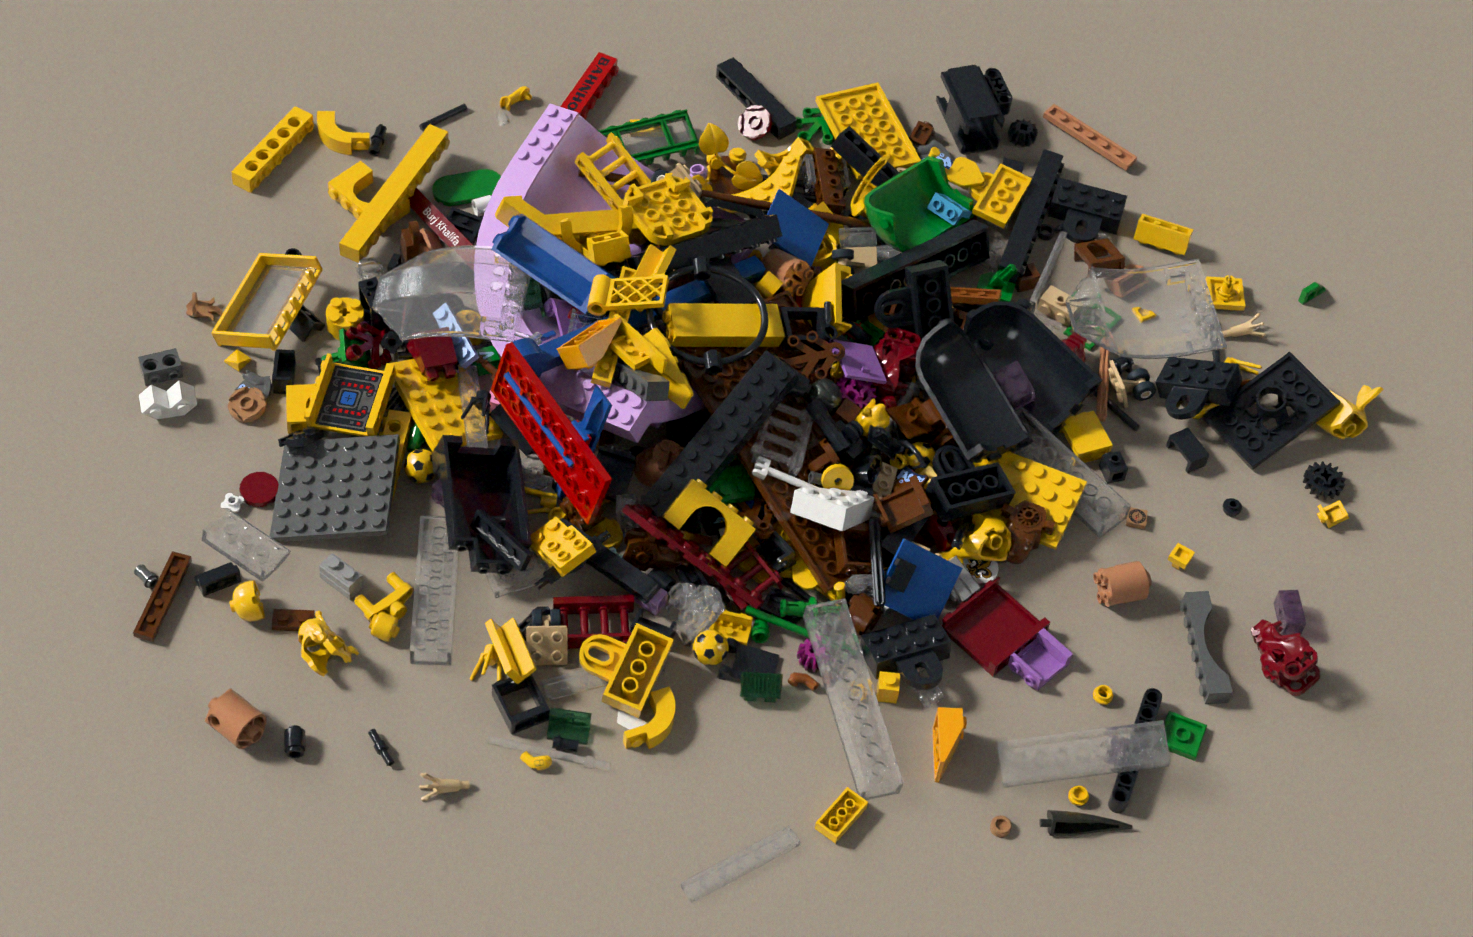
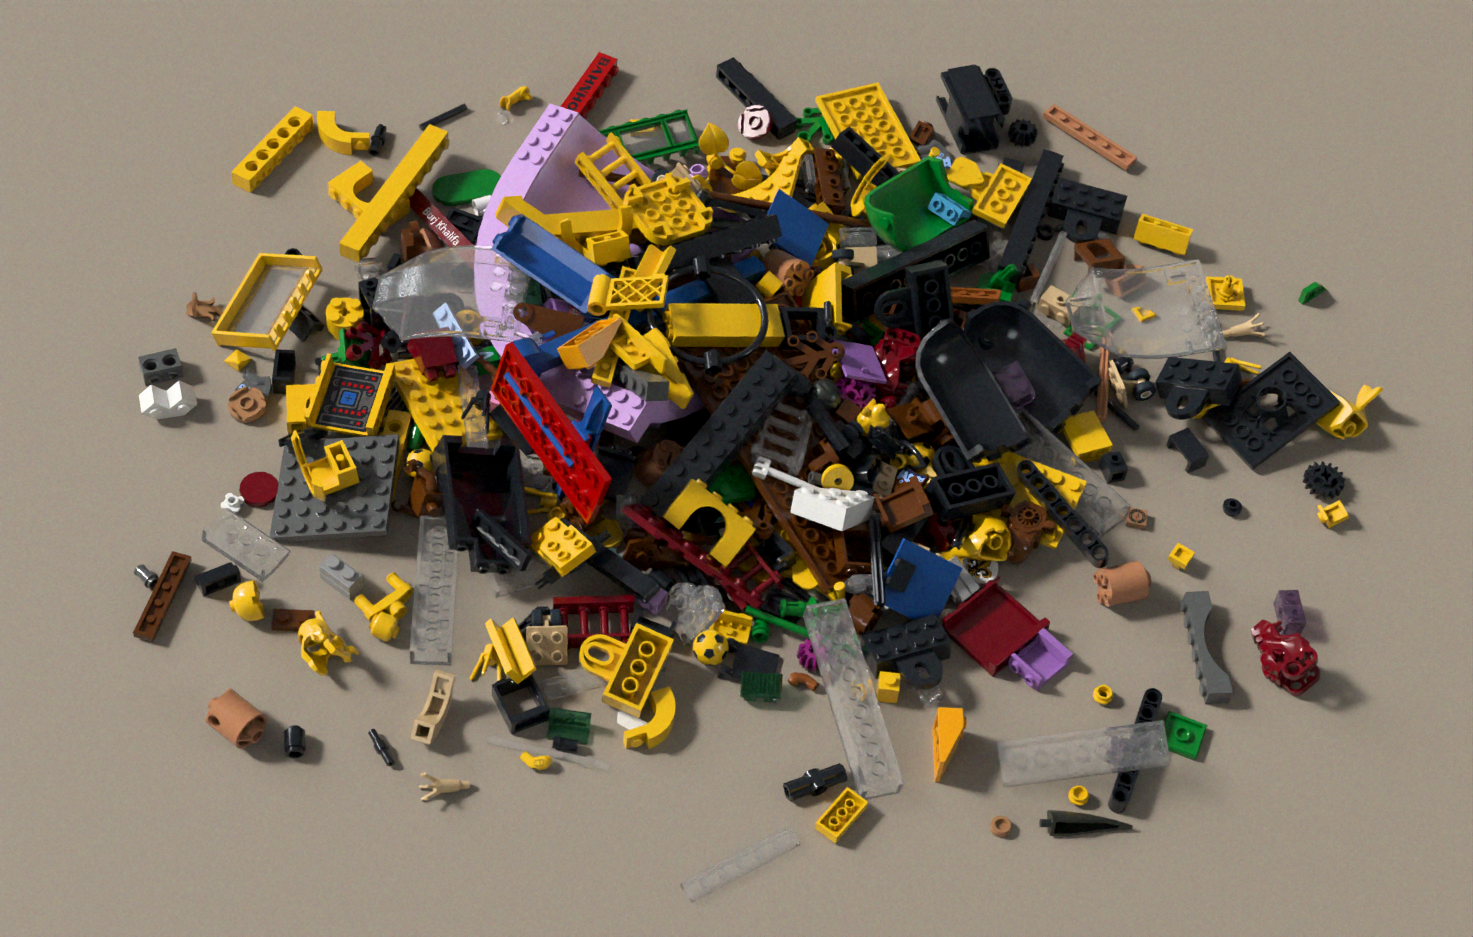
(328, 473): none -> yellow piece
(425, 493): none -> reddish brown torso
(433, 715): none -> tan arch
(546, 319): none -> reddish brown piece
(704, 195): none -> black piece
(815, 782): none -> black piece
(1066, 521): none -> black beam

